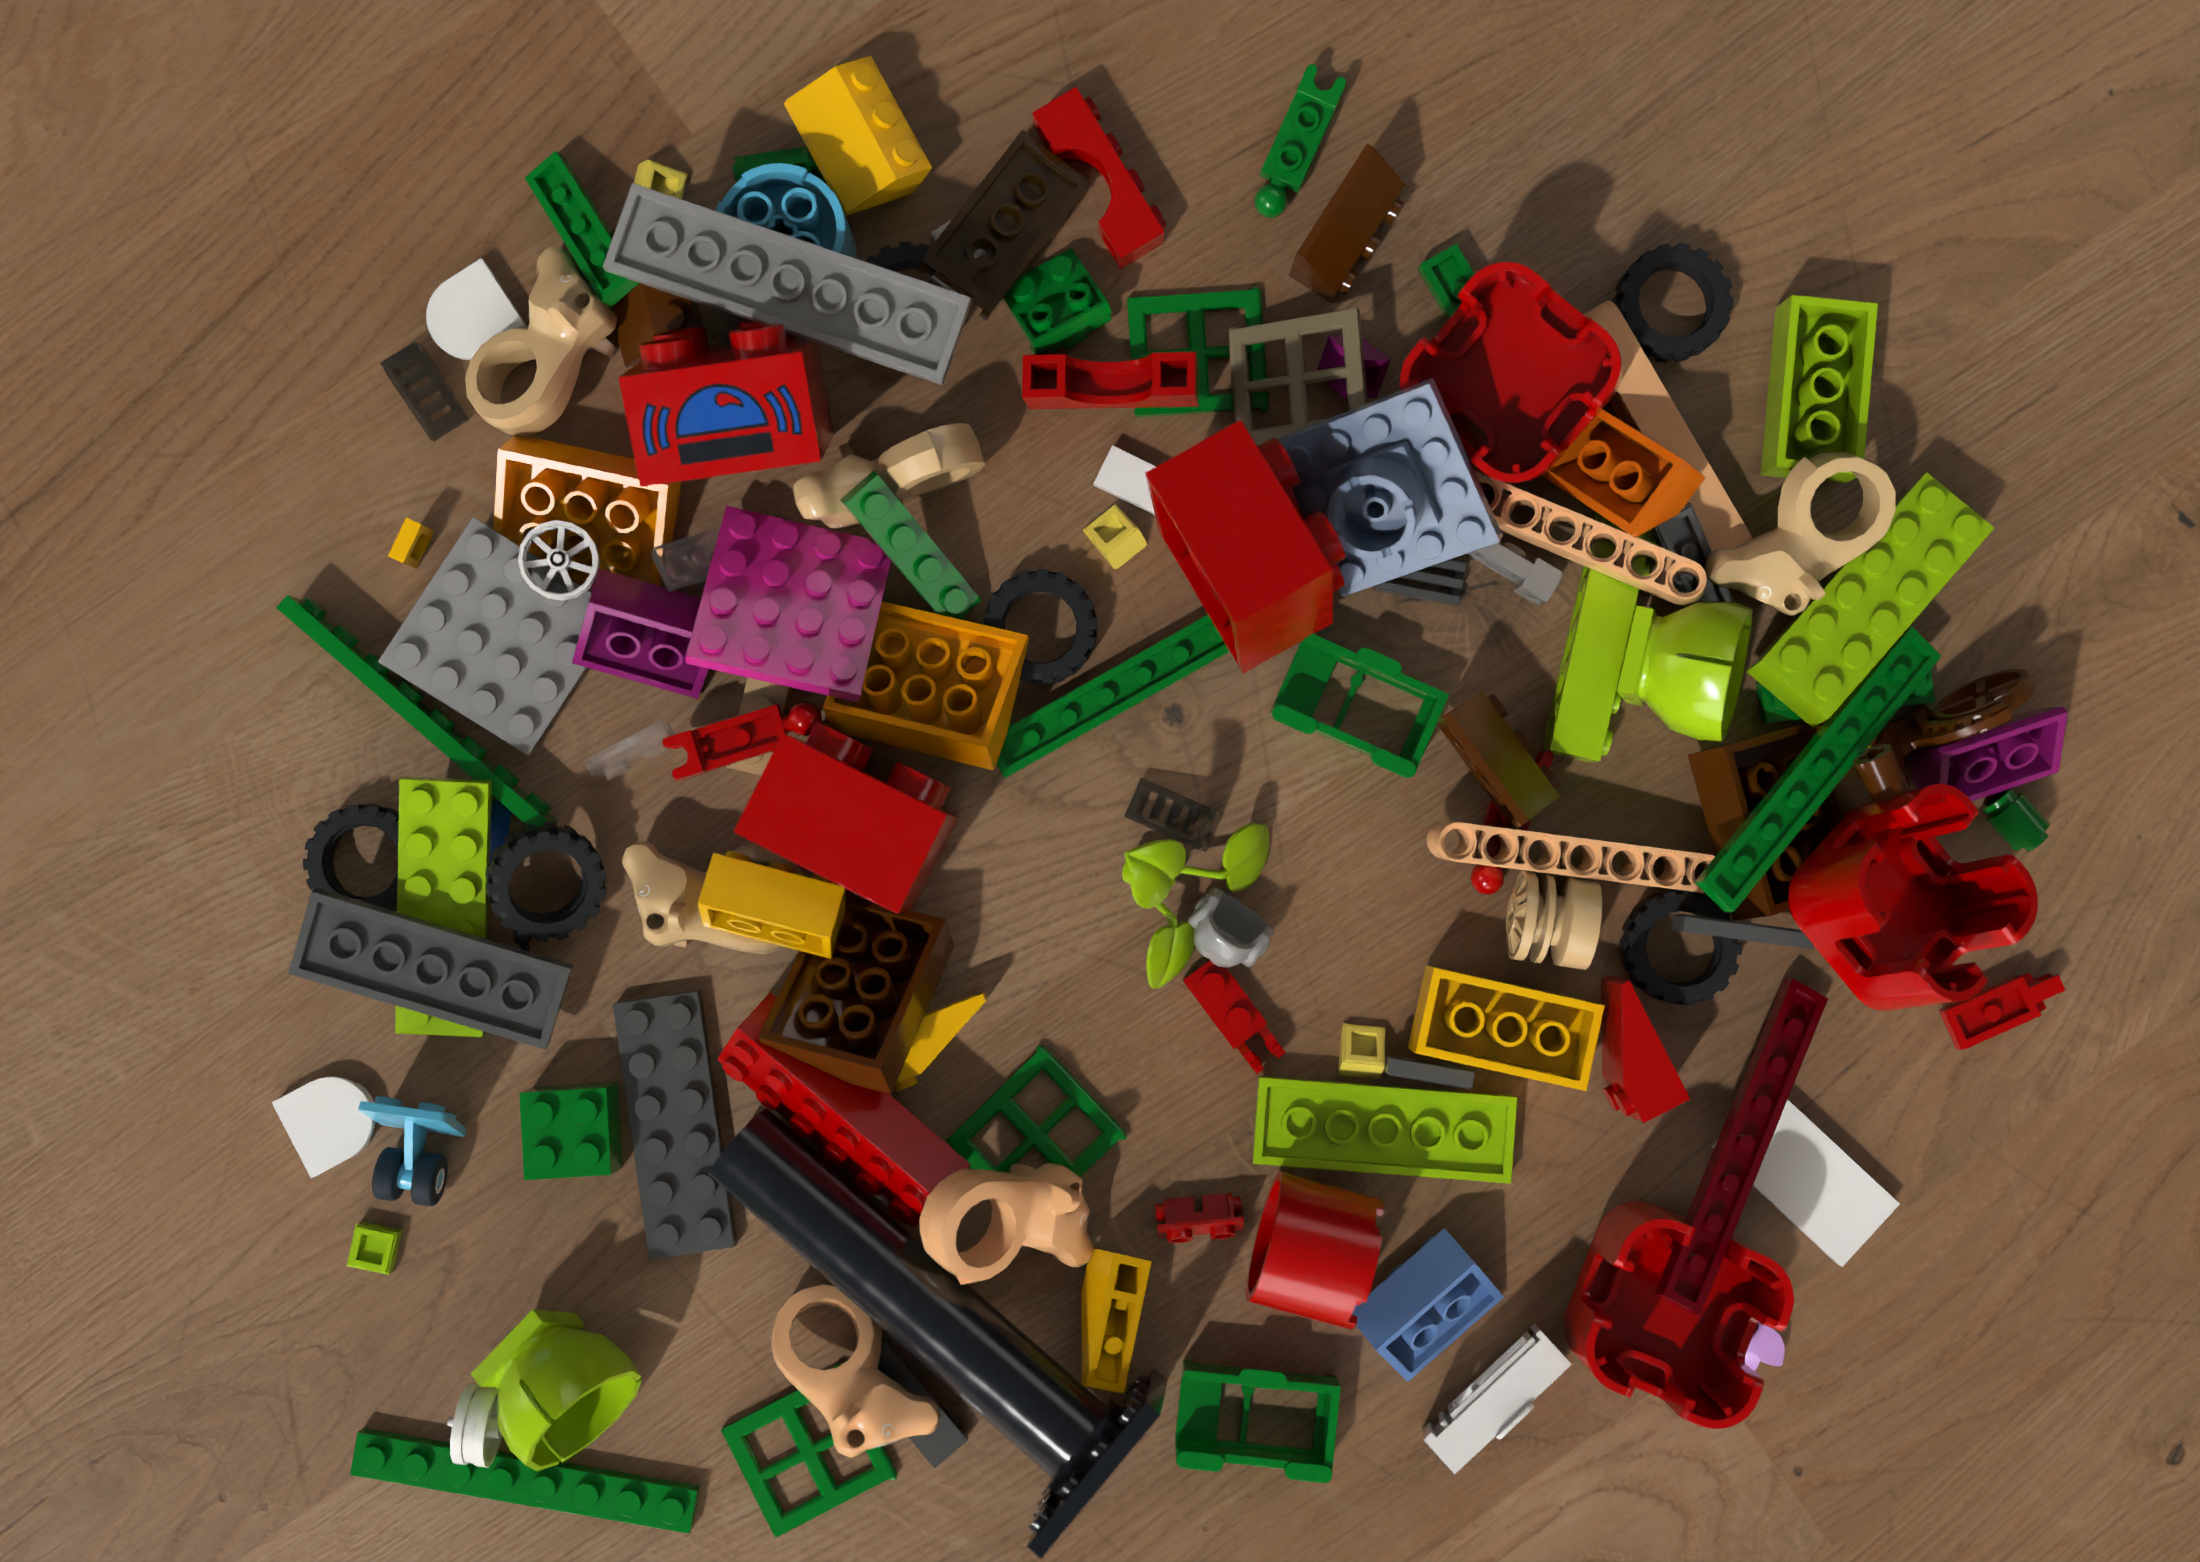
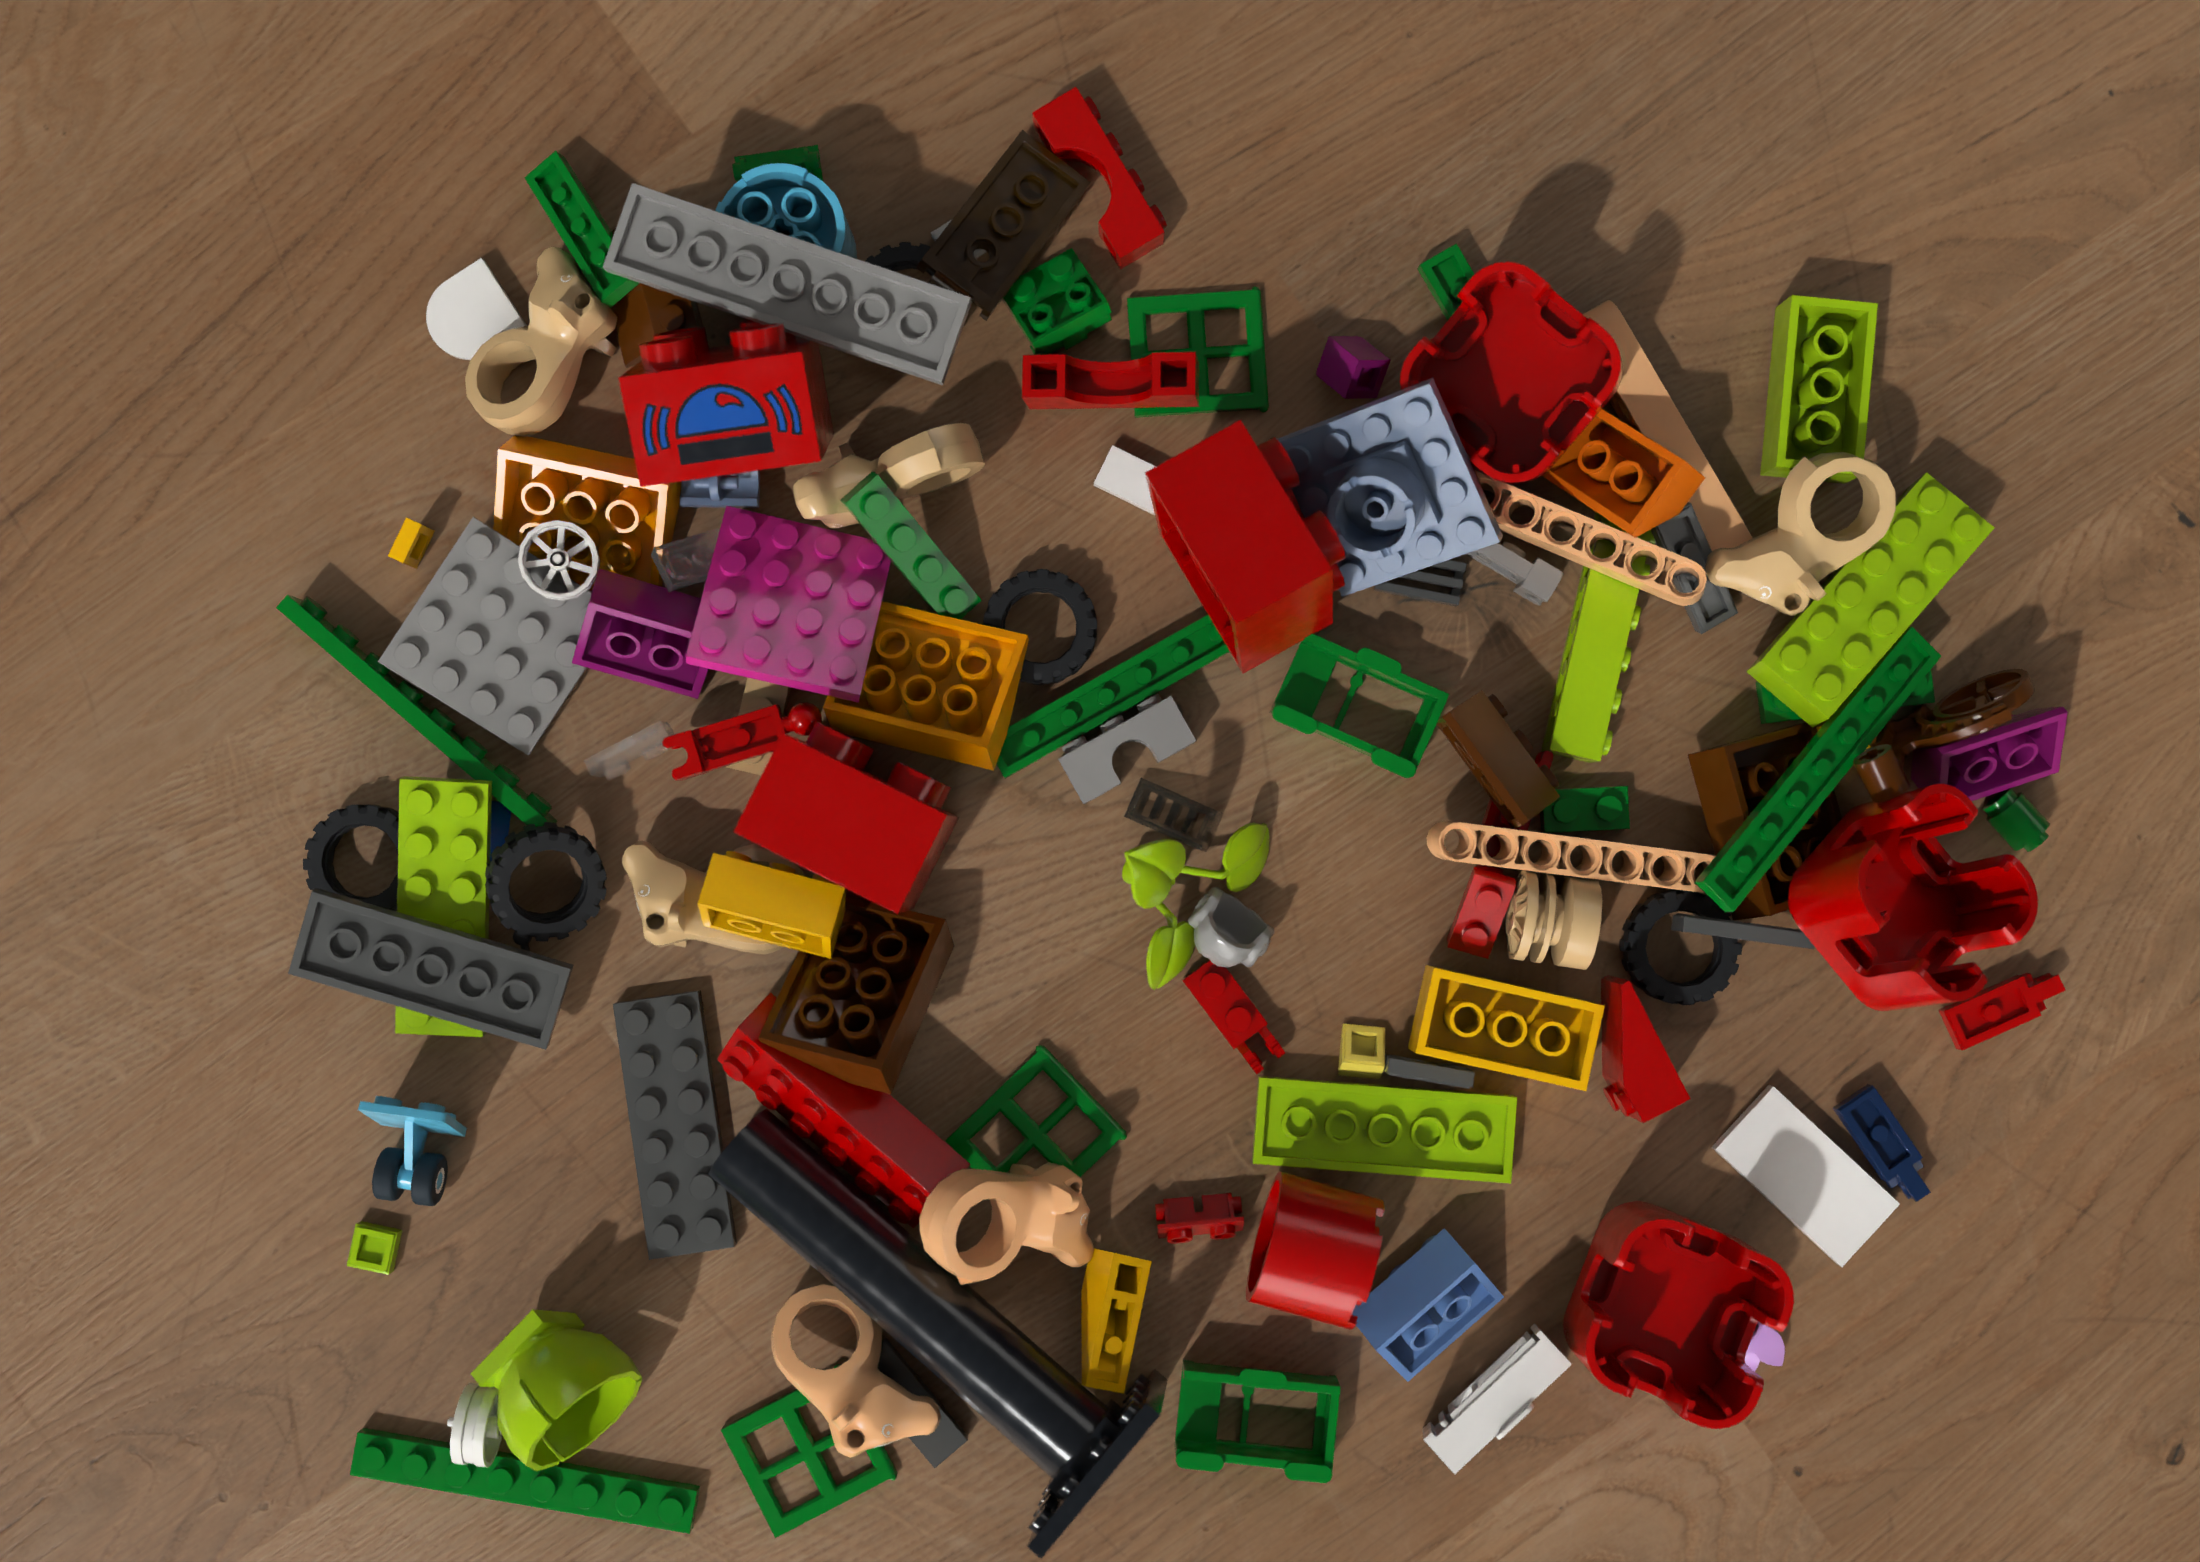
(326, 1122): white tile -> none
(408, 358): clear smoke slope -> none
(571, 1130): green brick -> none
(661, 178): light yellow slope -> none
(732, 490): none -> sand blue hips
(858, 136): yellow slope -> none
(934, 1034): yellow slope -> none
(1115, 536): light yellow slope -> none
(1156, 726): none -> light grey arch
(1297, 142): green plate -> none
(1297, 377): dark tan window -> none
(1349, 226): reddish brown slope -> none
(1481, 912): none -> red plate
(1587, 810): none -> green plate
(1688, 665): lime plate -> none
(1708, 278): black tyre -> none
(1742, 1145): dark red plate -> none
(1883, 1141): none -> dark blue hinge

